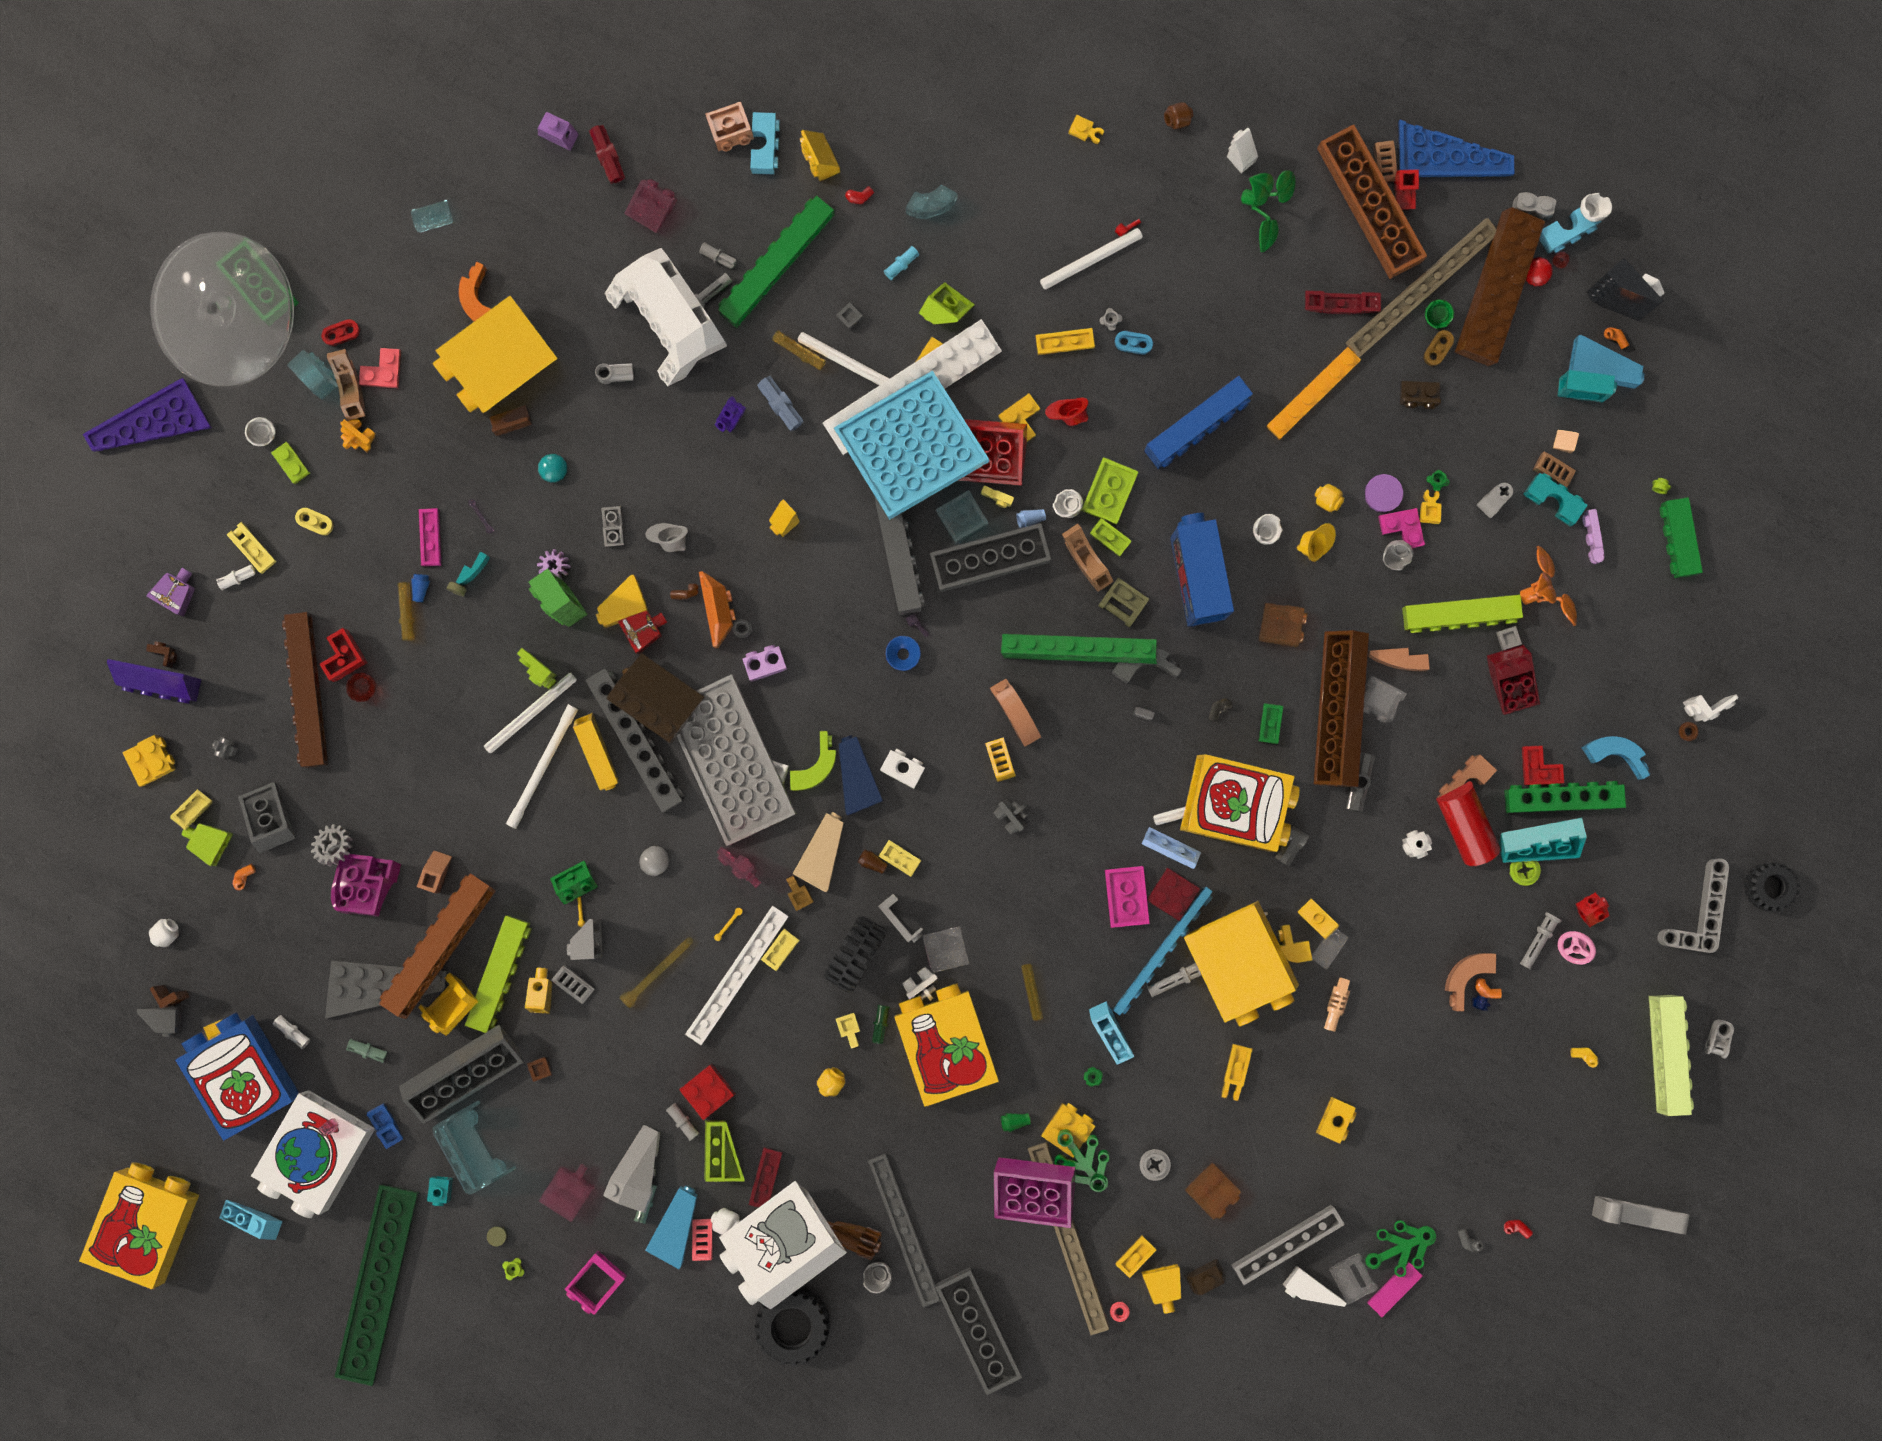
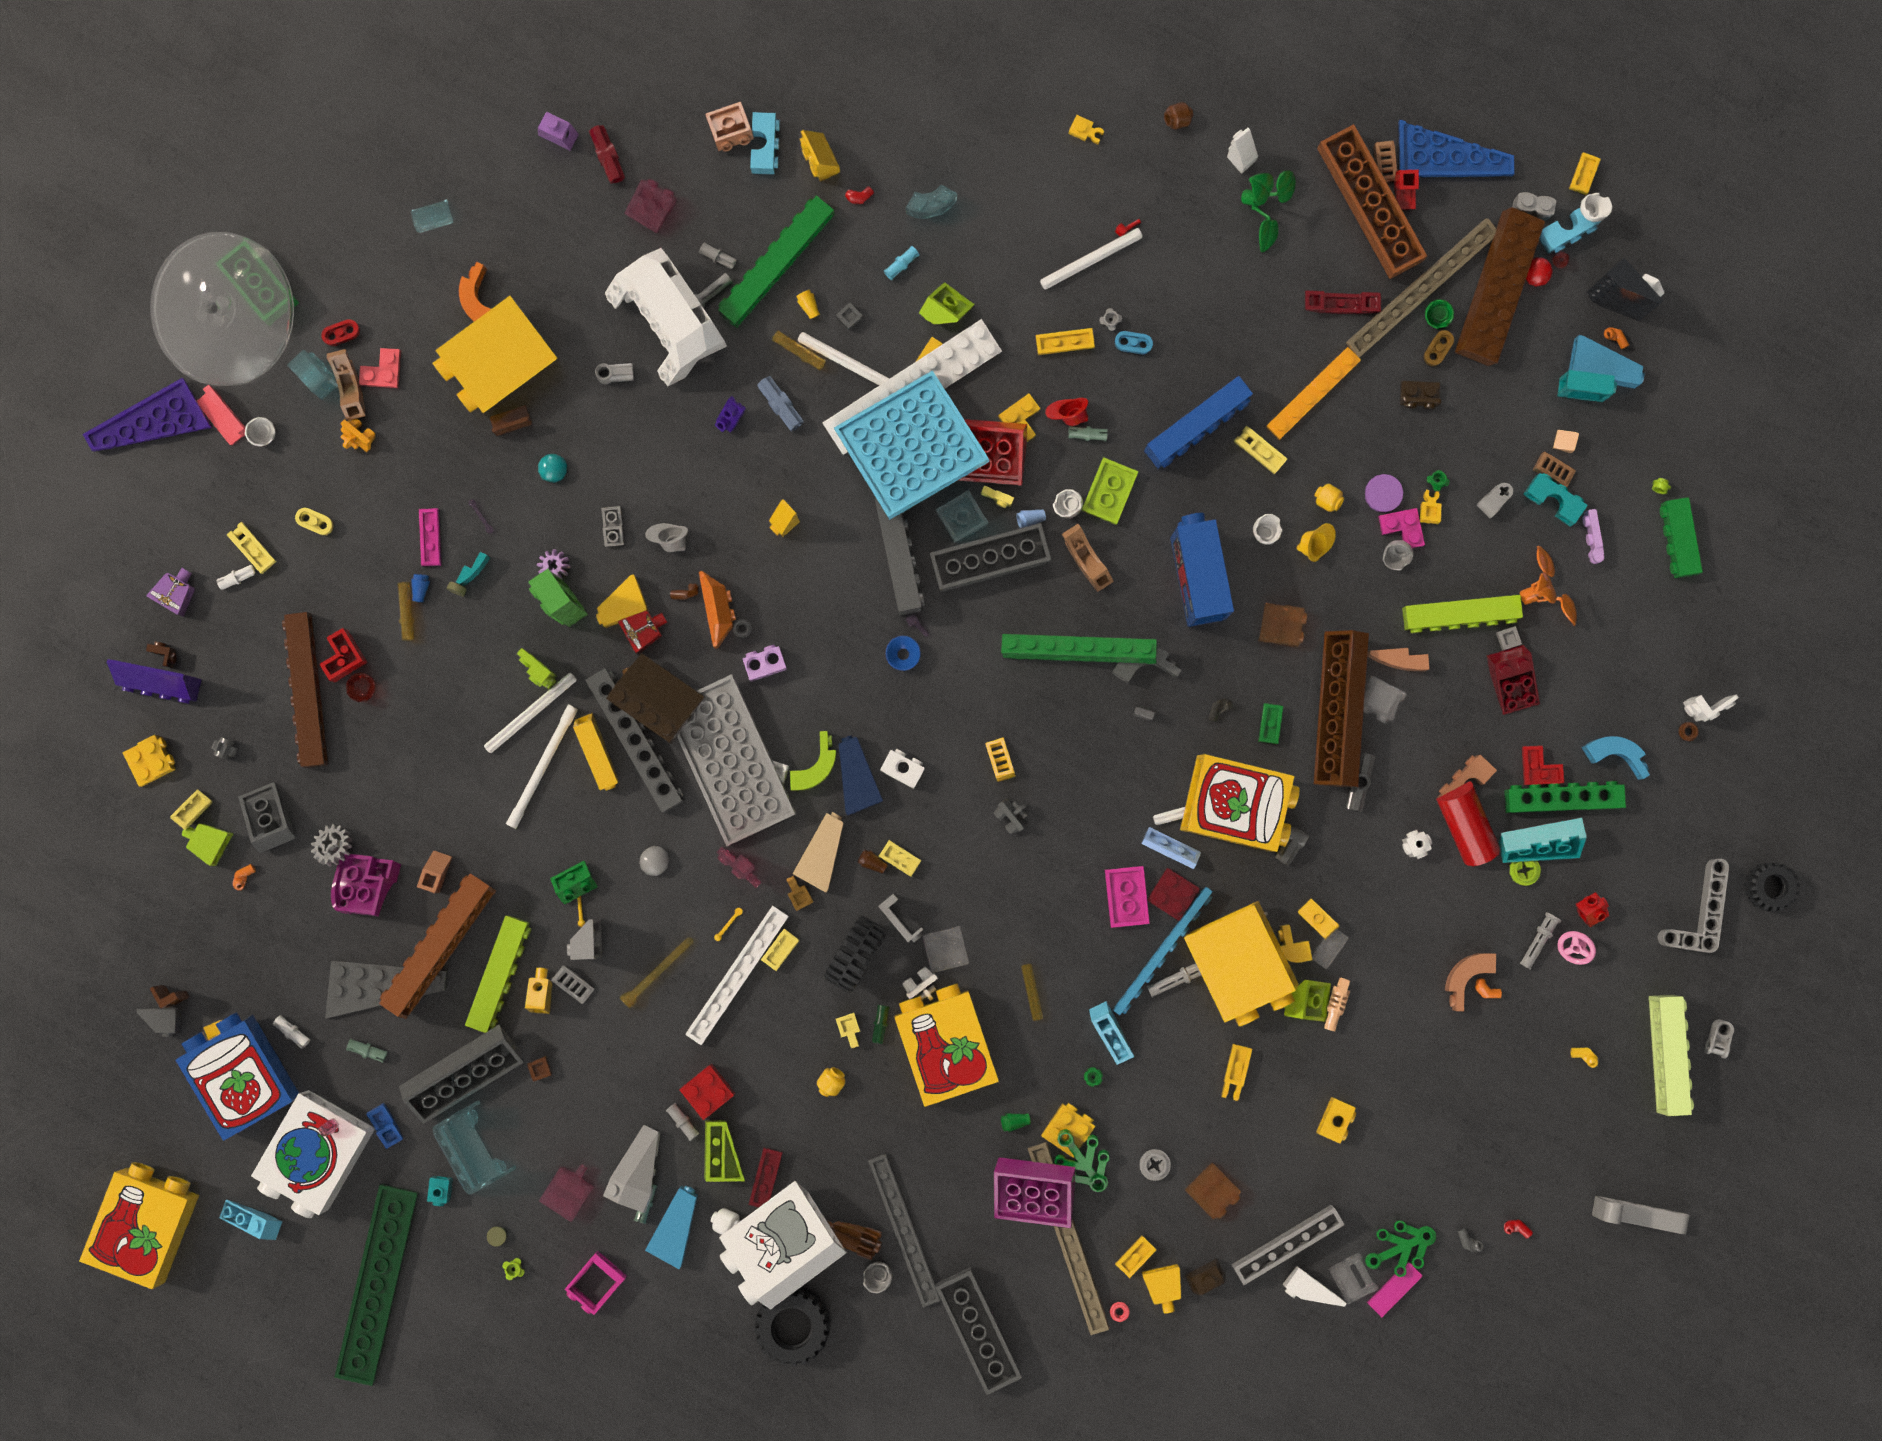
(163, 933): white head -> none
(221, 415): none -> coral panel
(290, 463): lime plate -> none
(449, 1007): yellow panel -> none
(702, 1222): coral slope -> none
(808, 303): none -> yellow cone
(1015, 712): nougat arch -> none
(1087, 433): none -> sand green pin
(1110, 537): lime plate -> none
(1126, 596): olive plate -> none
(1260, 450): none -> light yellow plate
(1310, 1001): none -> lime slope
(1481, 1003): clear blue plate -> none
(1584, 173): none -> yellow plate

